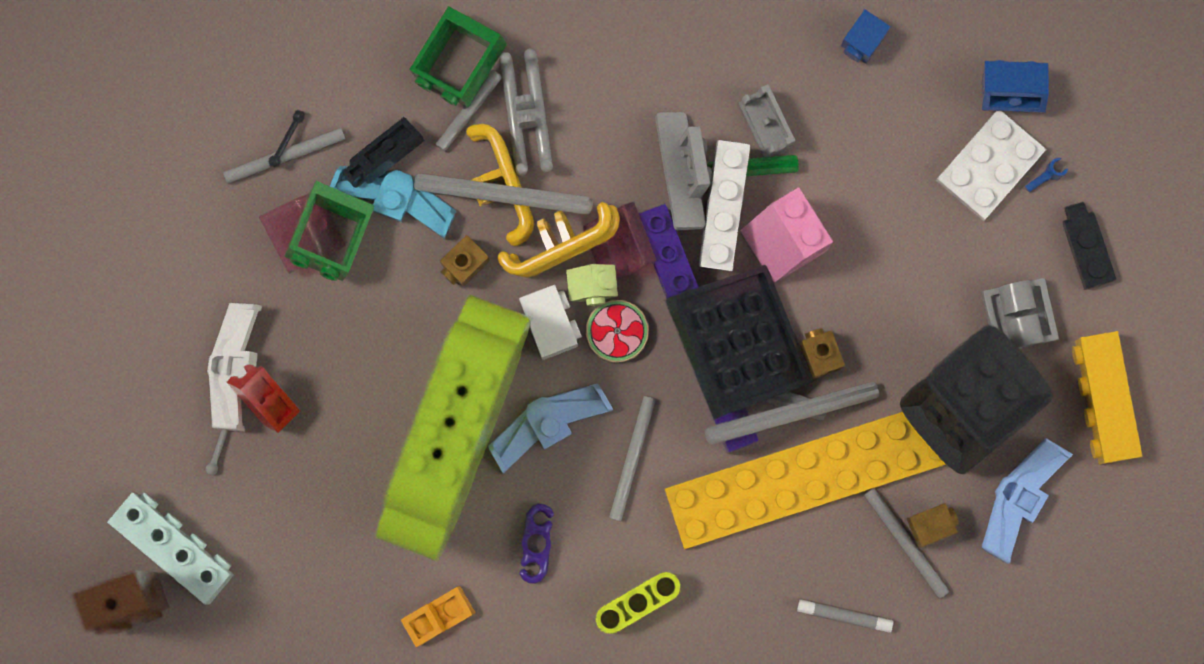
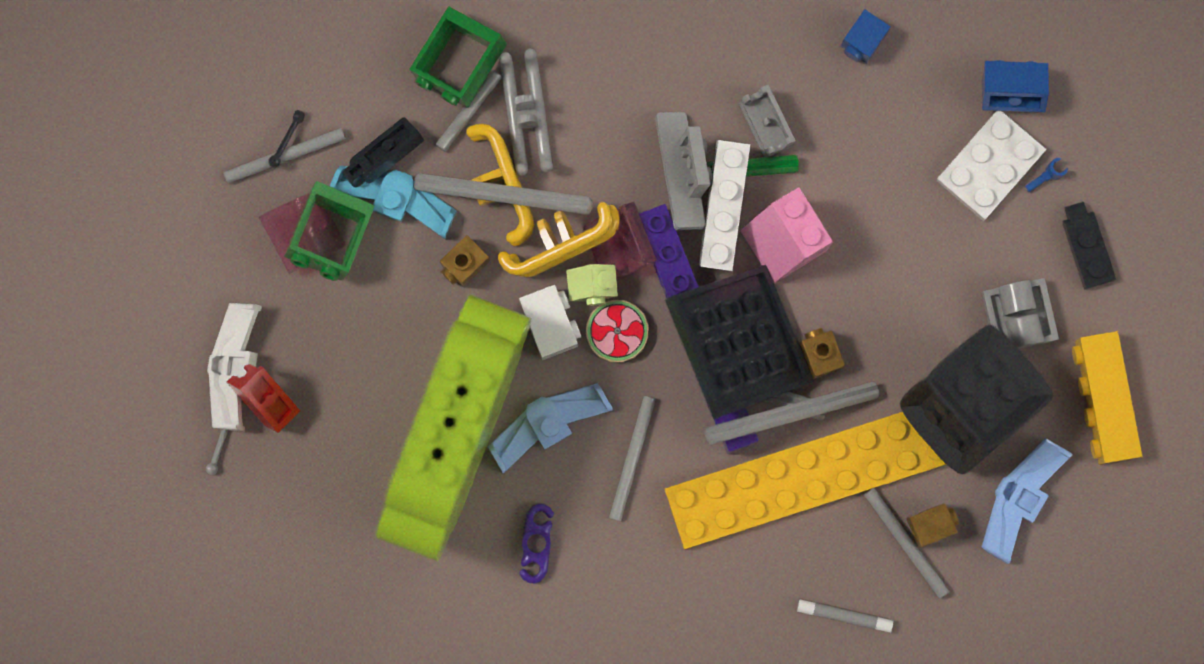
(120, 602): reddish brown brick -> none
(171, 548): light aqua brick -> none
(438, 616): light orange slope -> none
(653, 598): neon yellow beam -> none

